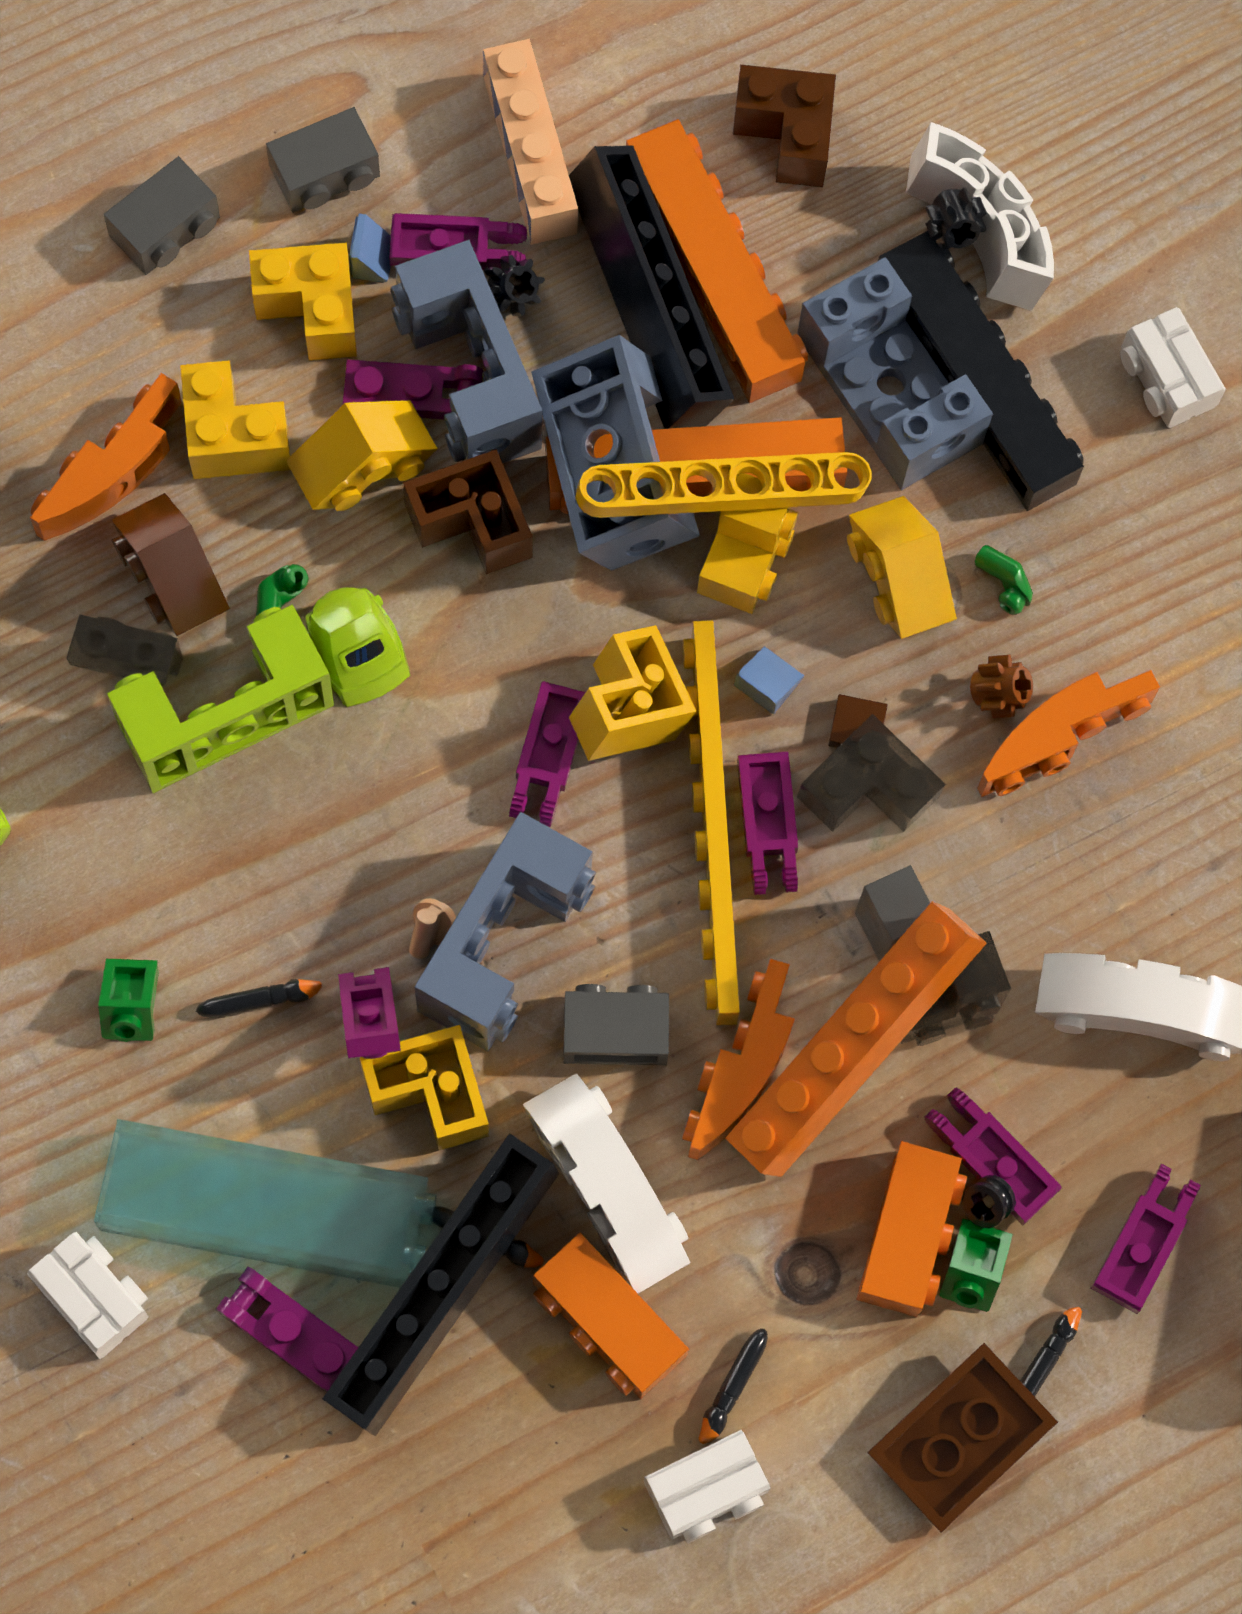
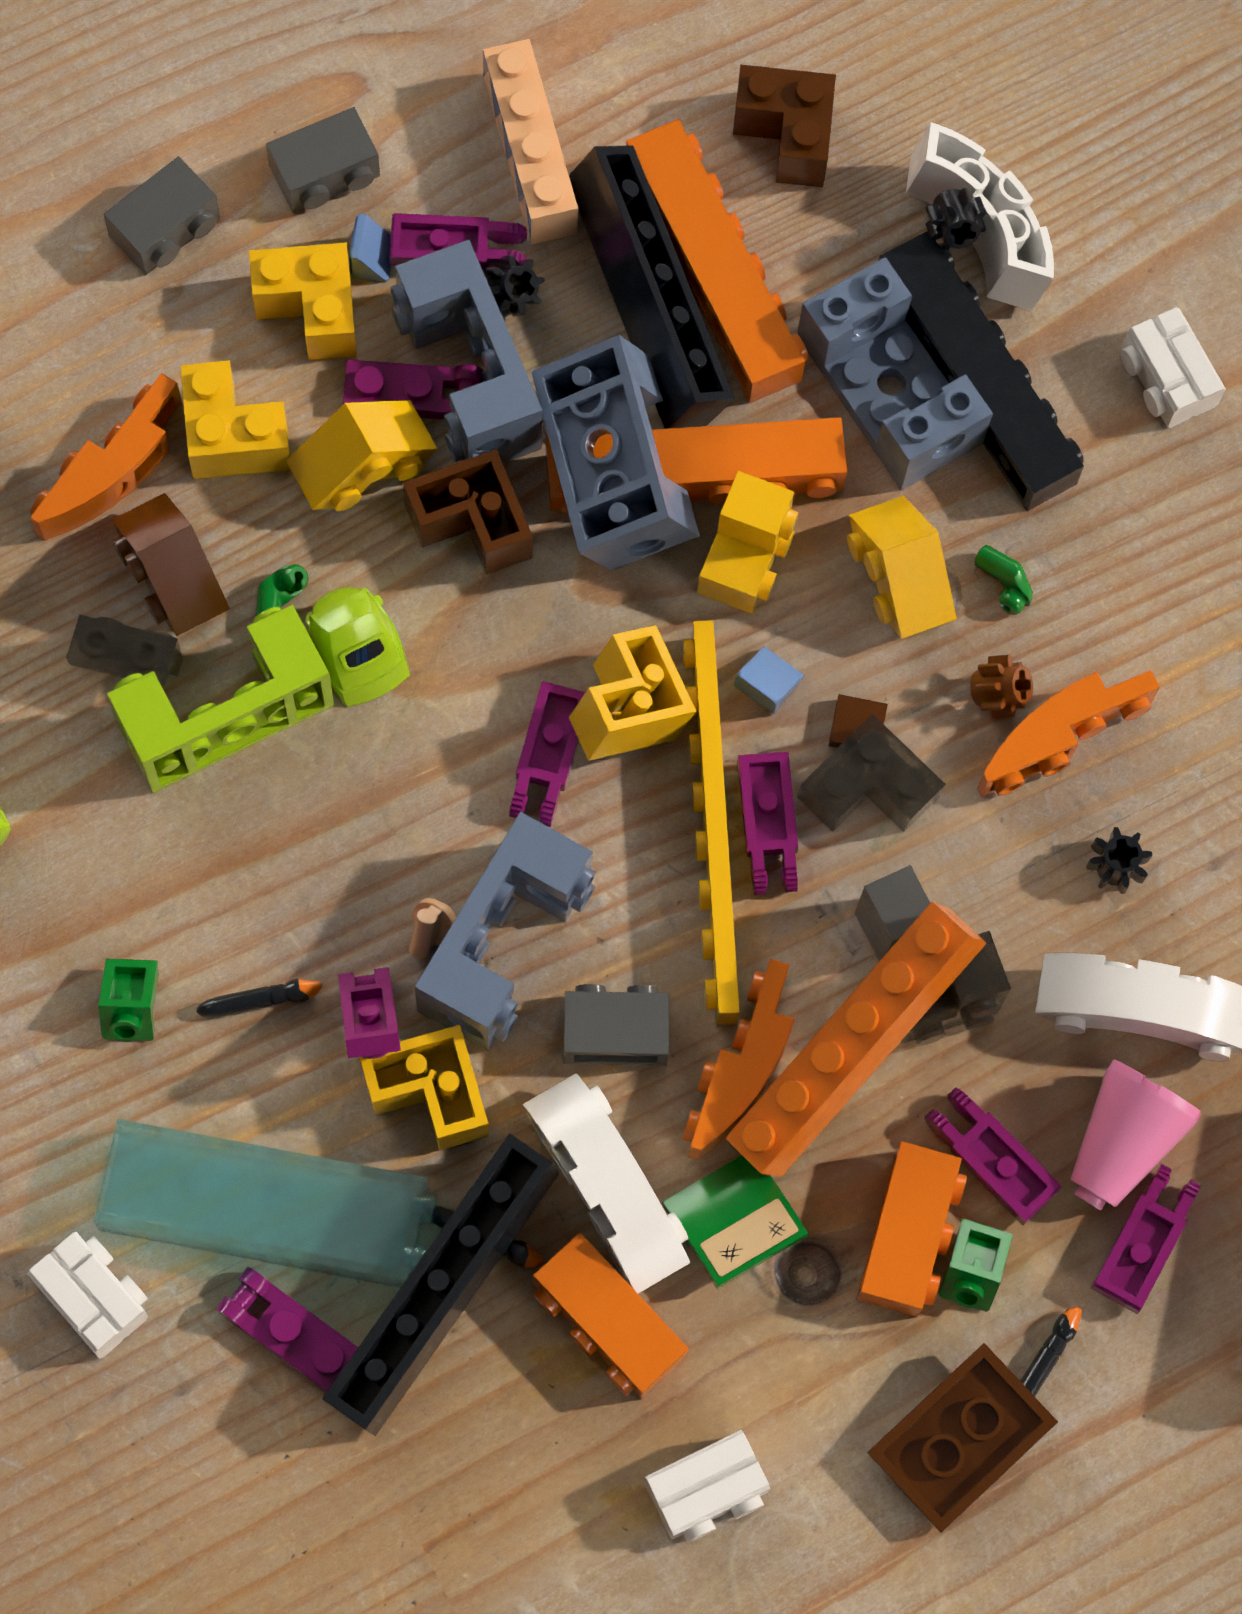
(722, 476): yellow beam -> none
(733, 1385): black piece -> none
(735, 1220): none -> green slope
(975, 1207): black bush -> none
(1110, 870): none -> black gear
(1128, 1135): none -> bright pink cone

